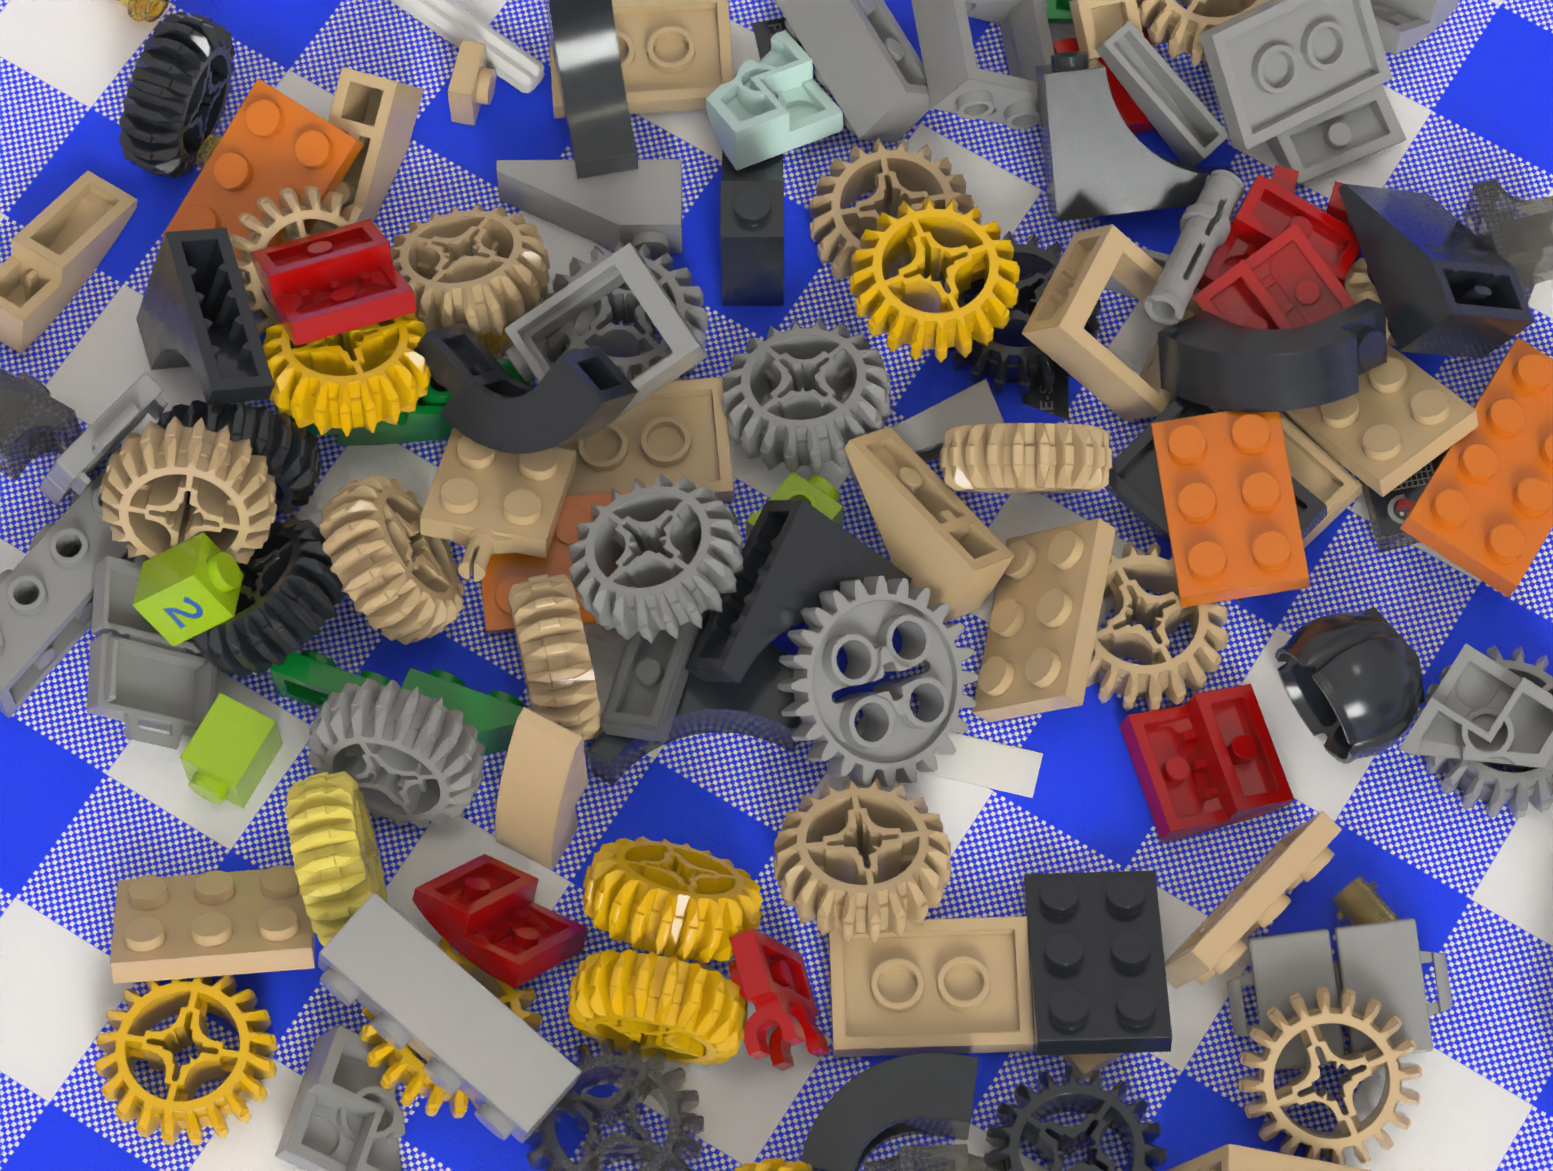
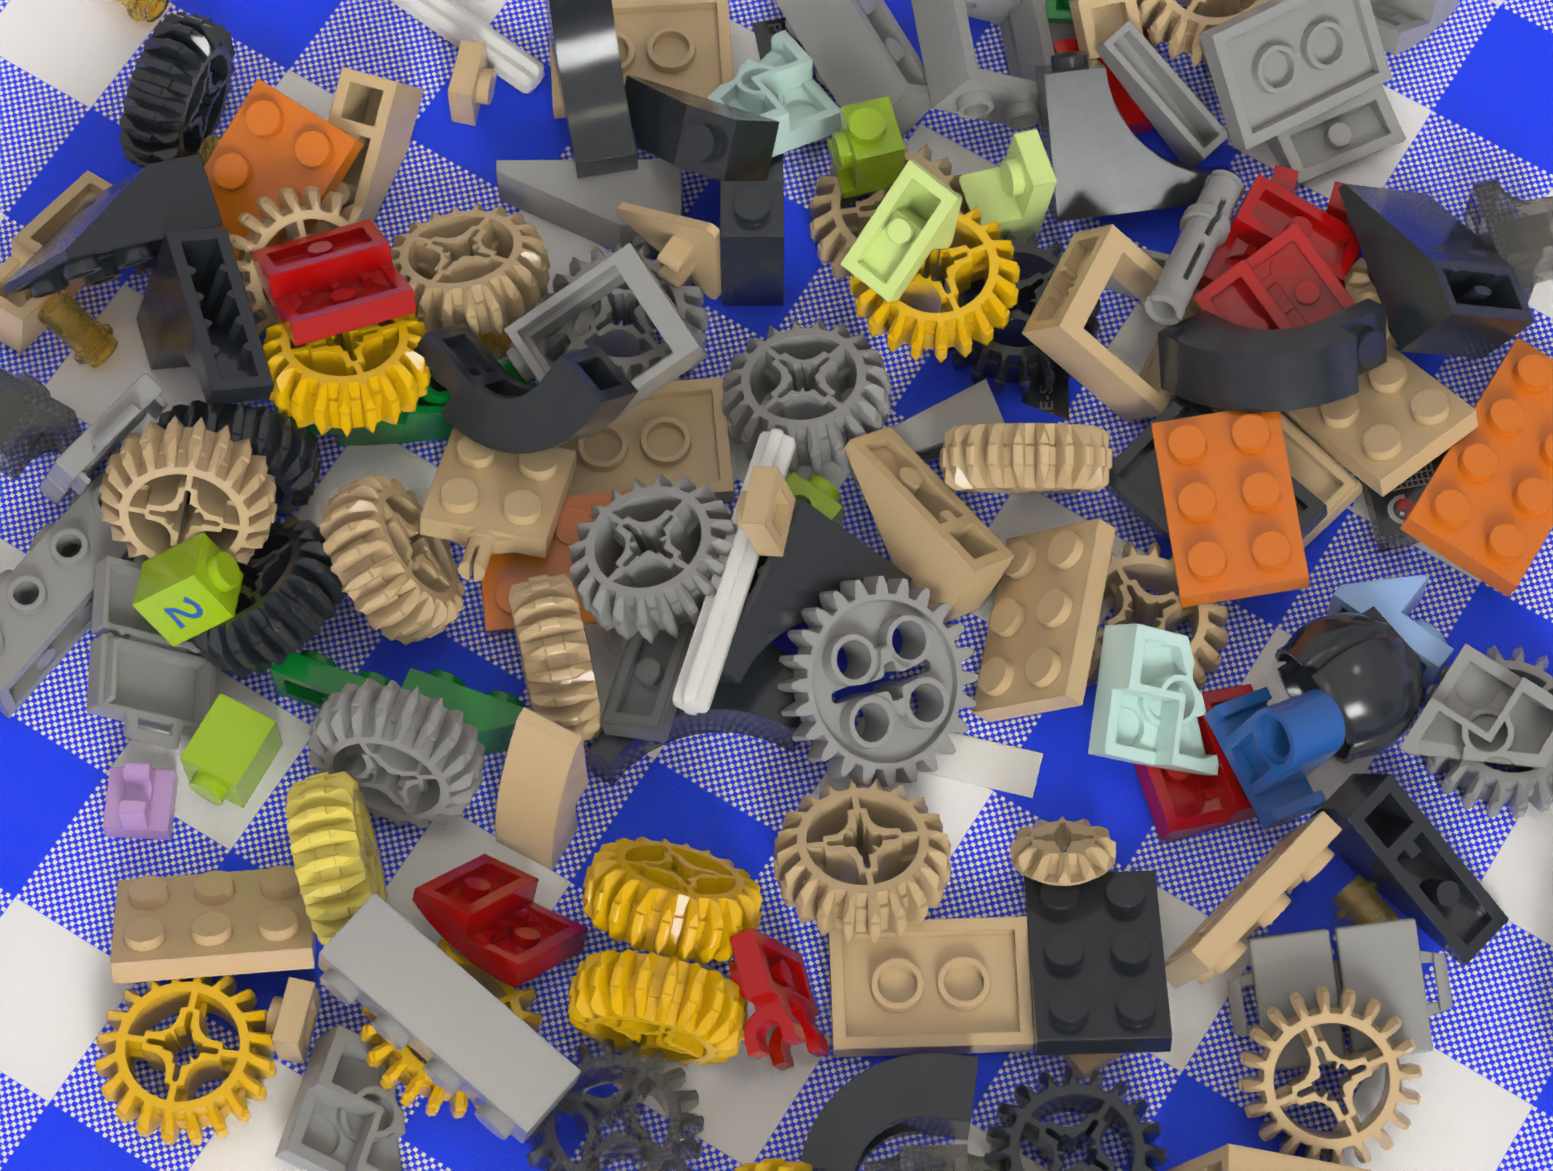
(83, 334): none -> clear yellow pin
(122, 228): none -> black slope
(140, 802): none -> lavender tile
(294, 1019): none -> tan plate
(684, 246): none -> tan piece
(700, 132): none -> black slope
(722, 612): none -> white axle
(766, 510): none -> tan plate
(868, 147): none -> lime brick
(909, 223): none -> yellowish green slope
(1016, 190): none -> yellowish green slope
(1039, 856): none -> tan gear
(1149, 701): none -> light aqua slope
(1278, 748): none -> blue pin
(1395, 601): none -> light blue slope
(1415, 867): none -> black slope

